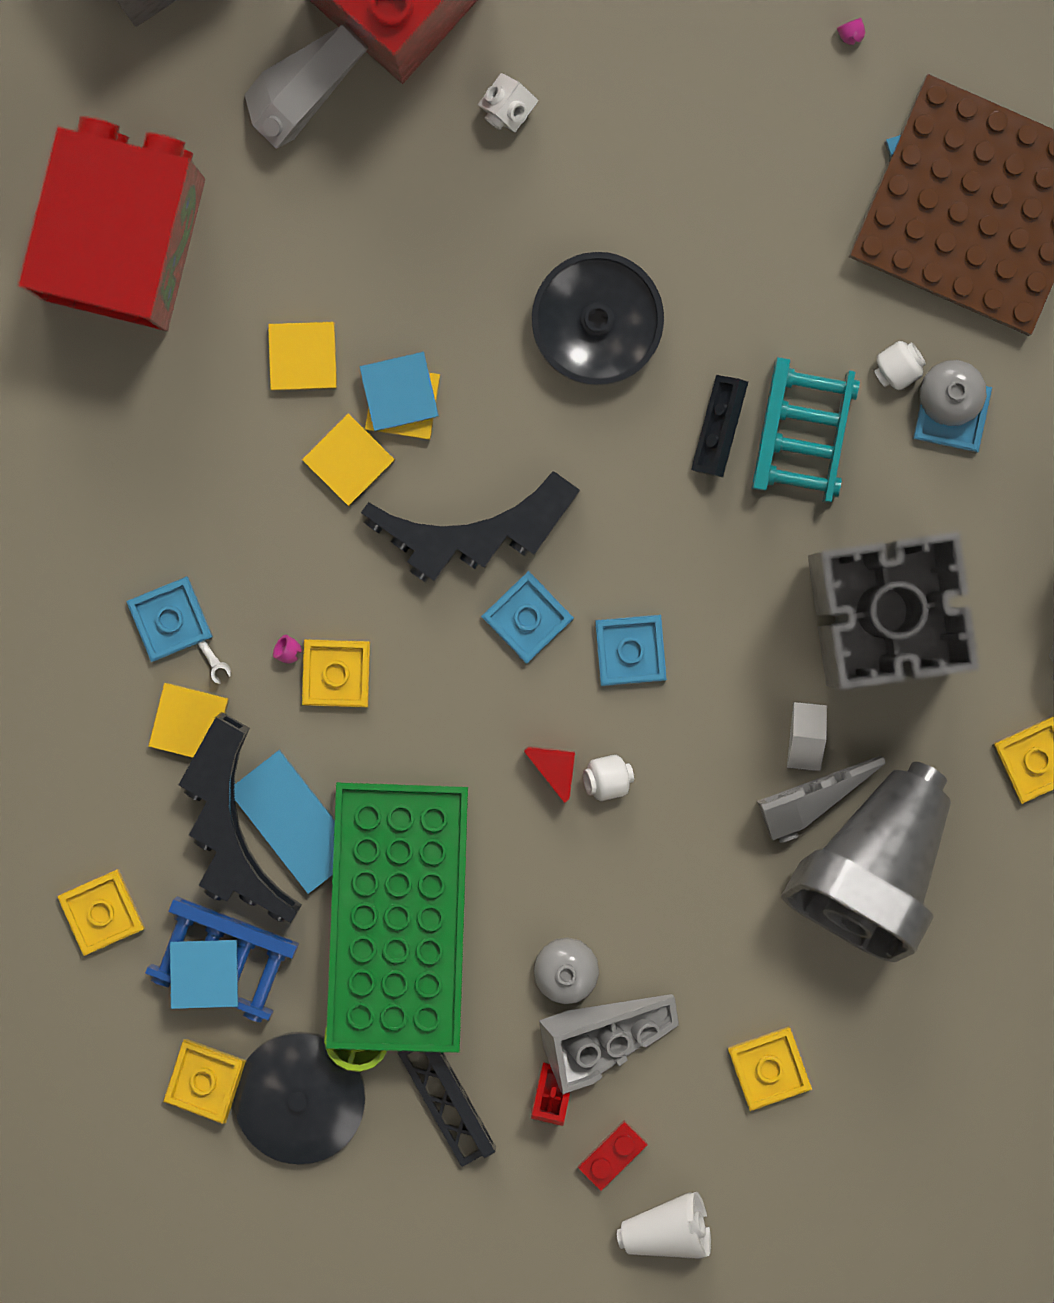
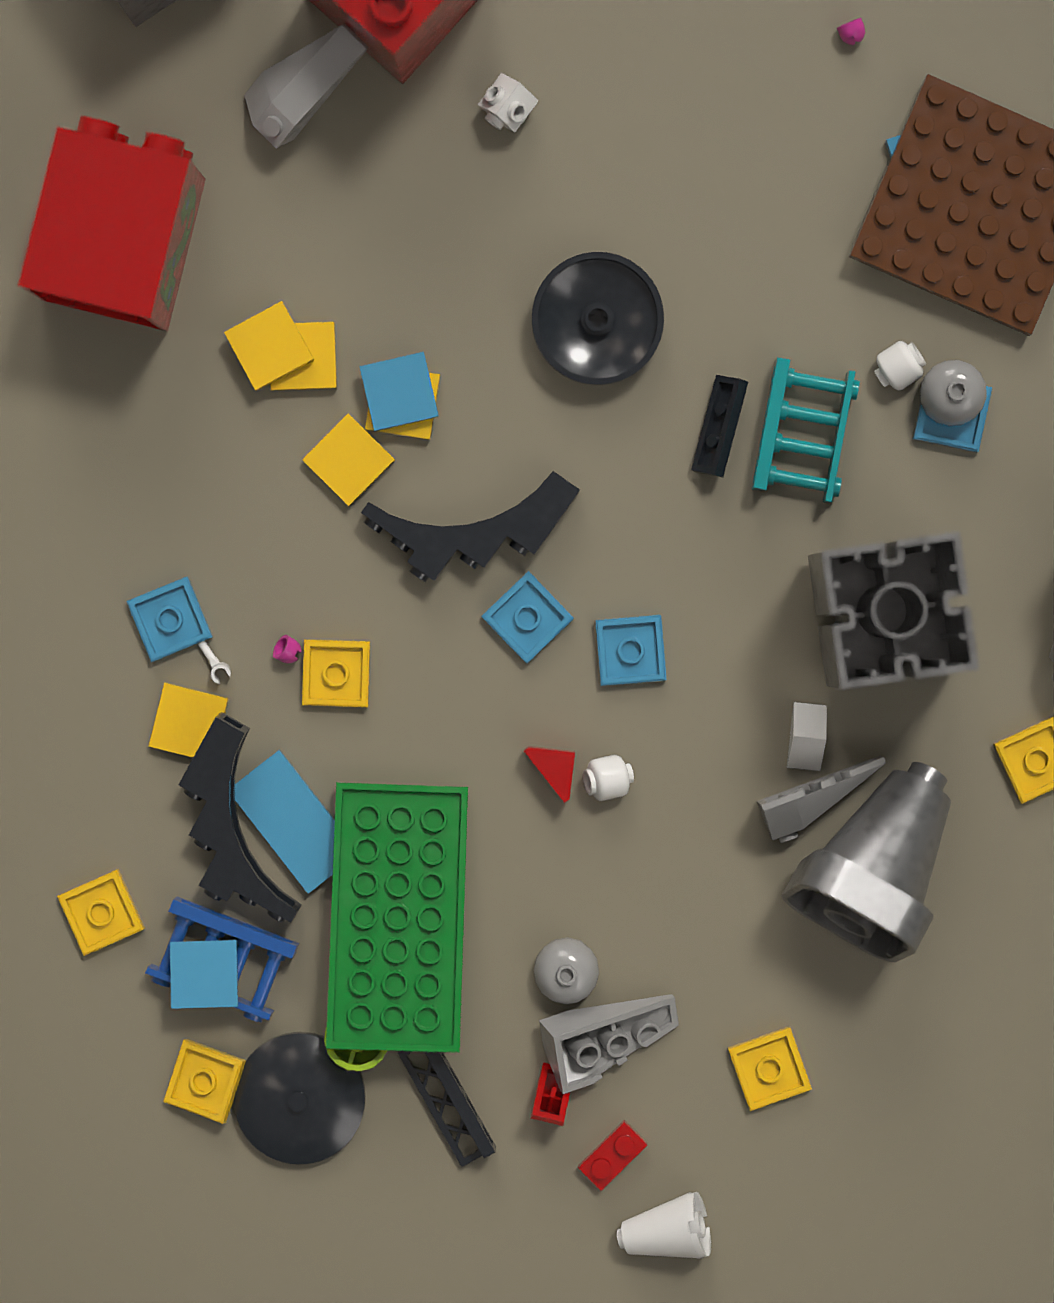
(268, 345): none -> yellow tile

